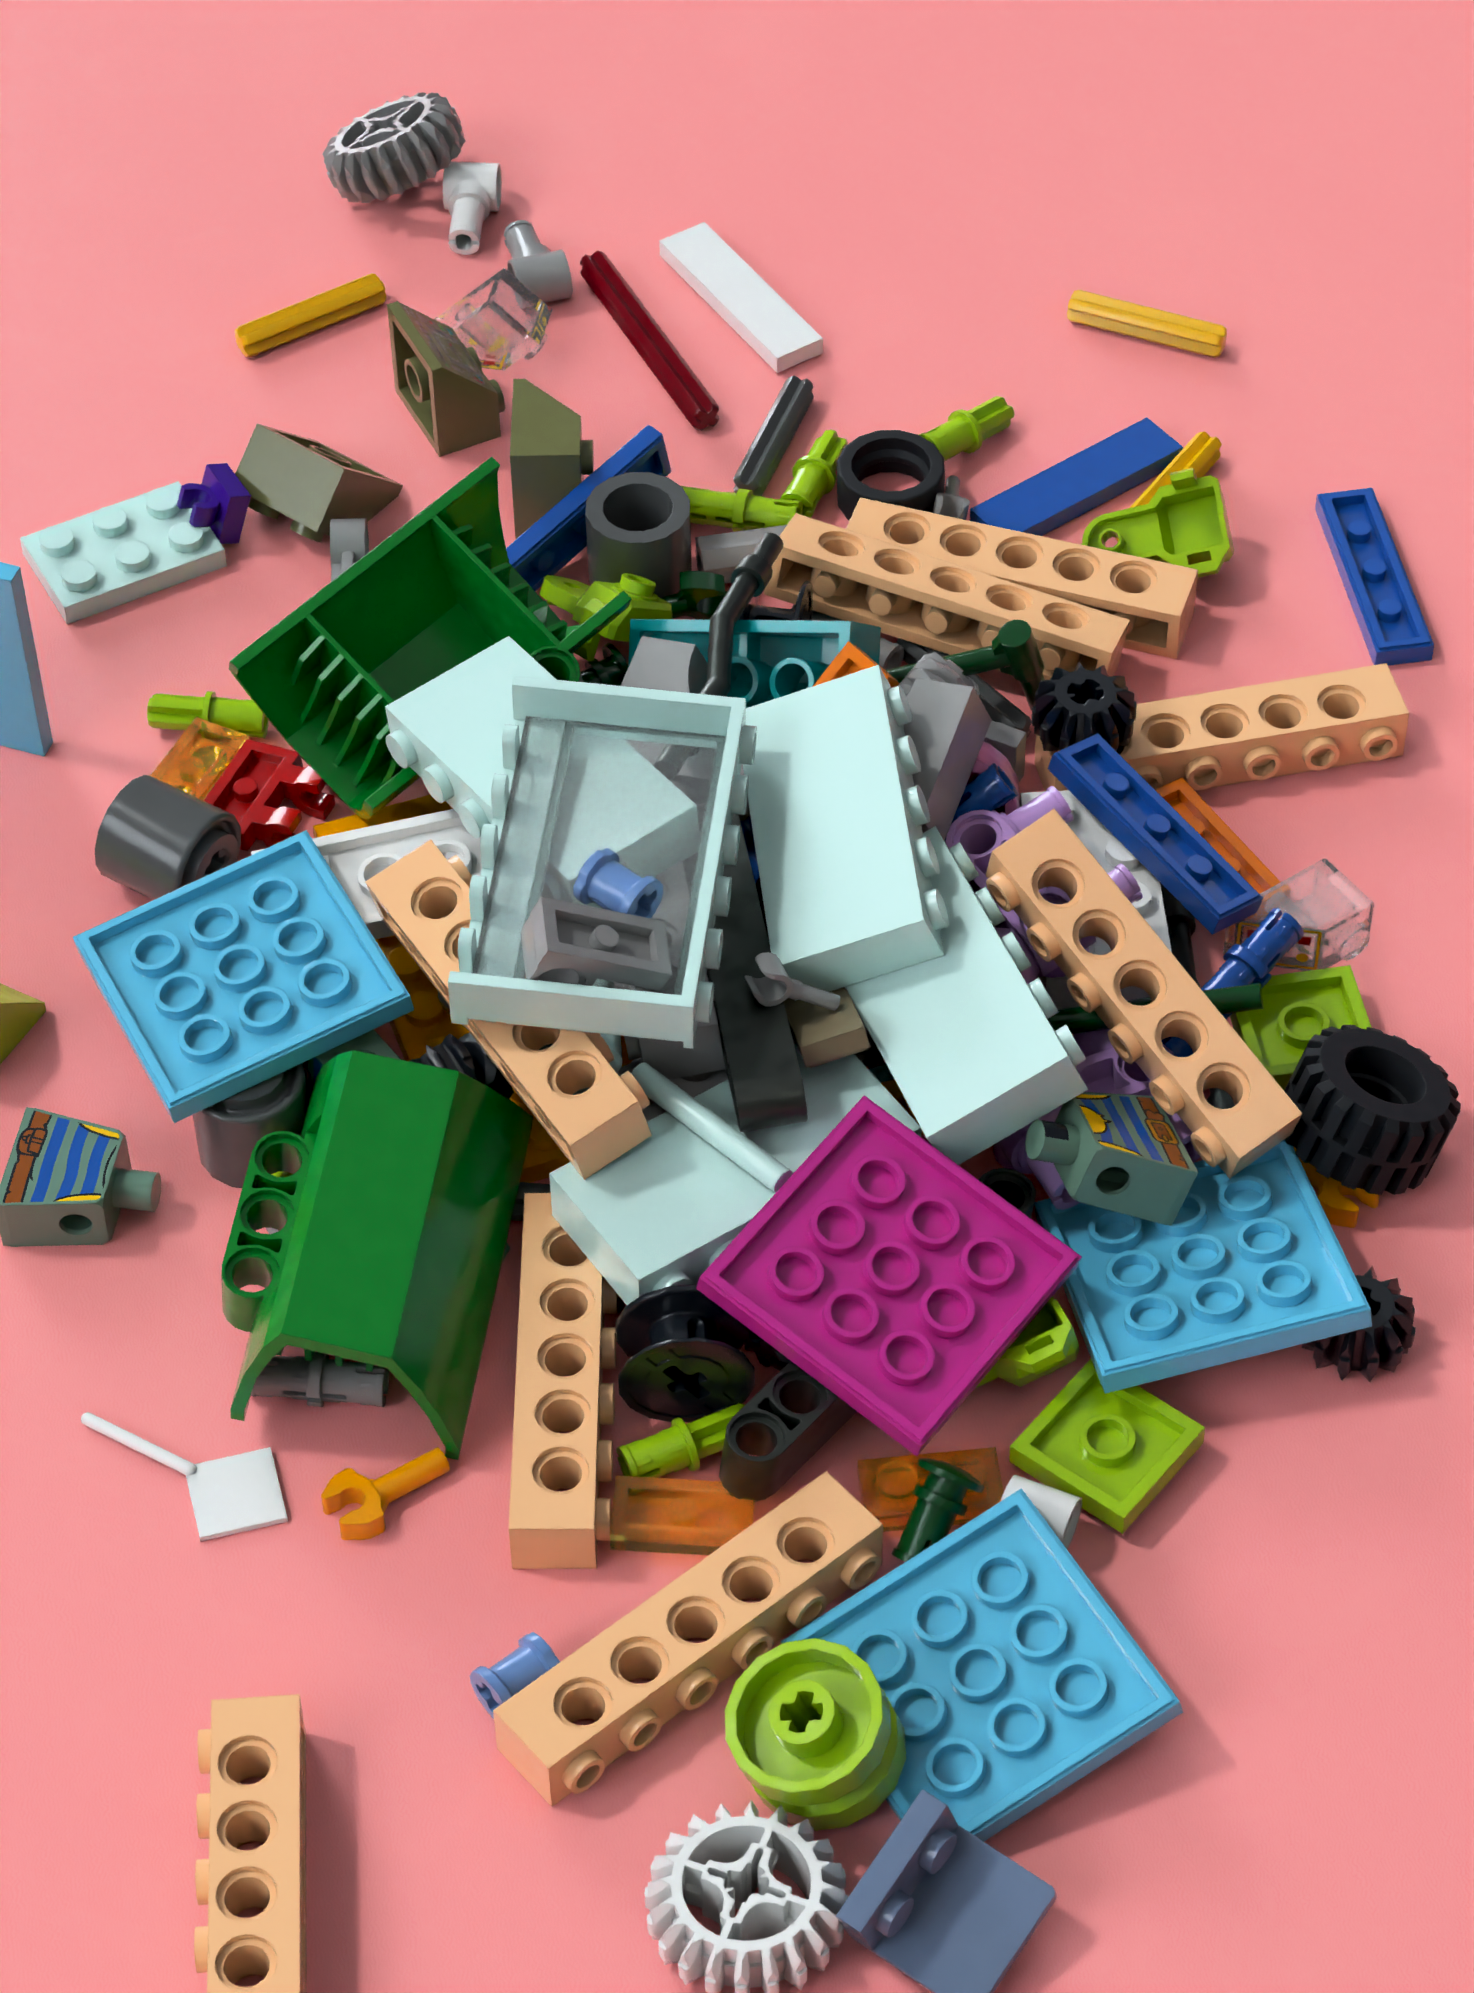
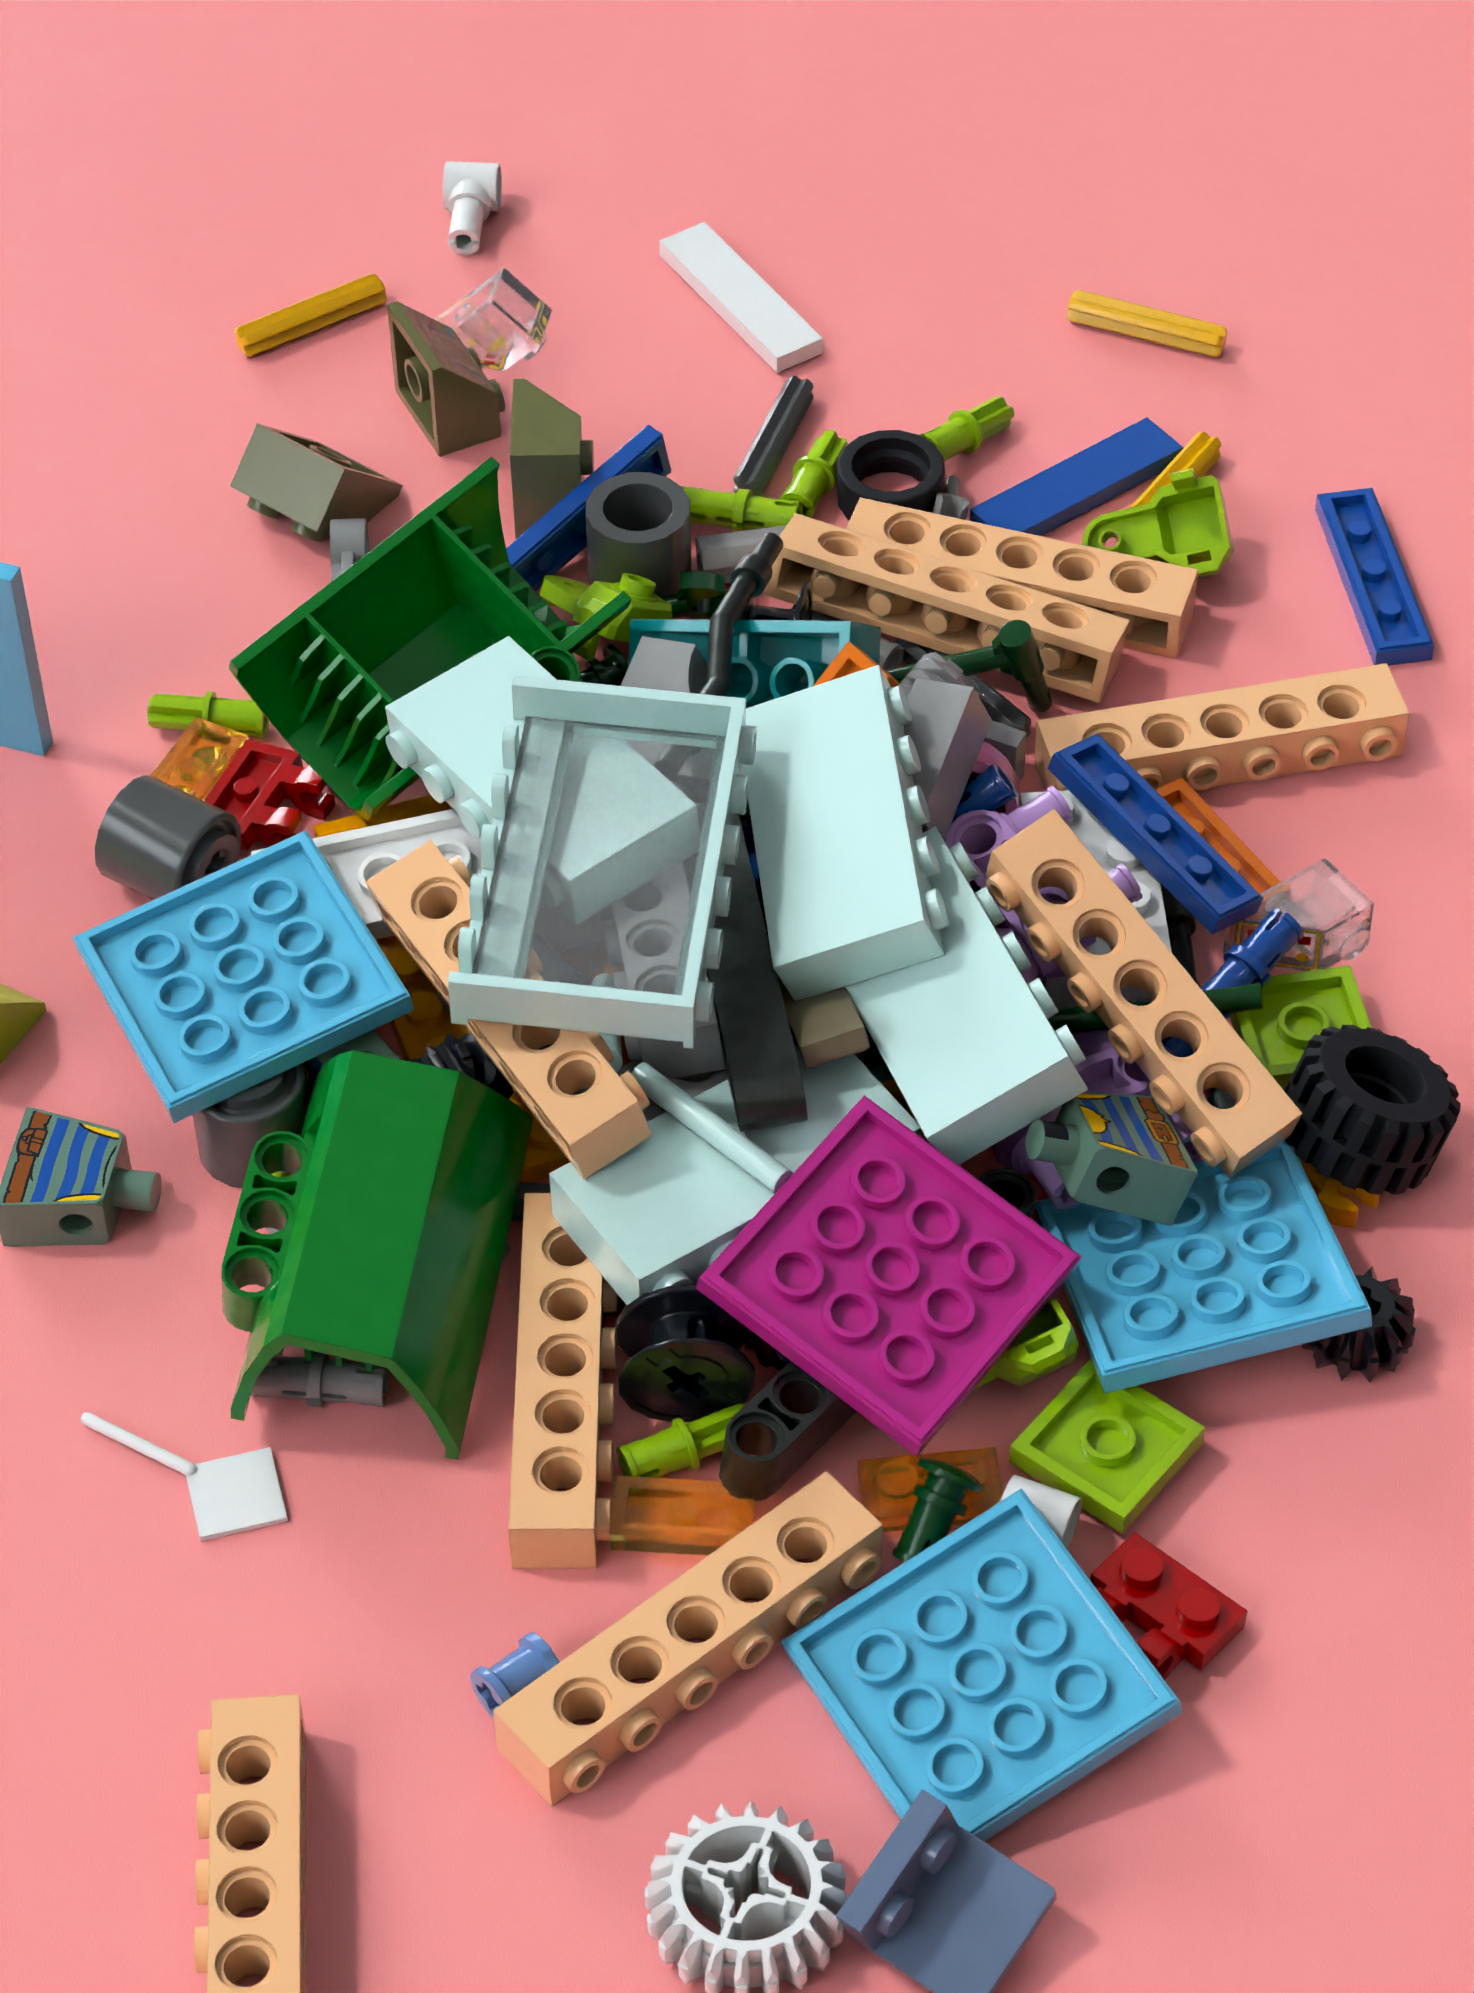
(121, 553): light aqua plate -> none
(217, 502): dark purple tile -> none
(377, 1493): light orange bar -> none
(394, 147): light grey gear -> none
(535, 265): light grey pin -> none
(591, 943): light grey plate -> none
(616, 887): medium blue bush -> none
(649, 340): dark red axle -> none
(778, 986): light grey hand -> none
(815, 1733): lime wheel -> none
(1082, 705): black gear -> none
(1170, 1603): none -> red plate

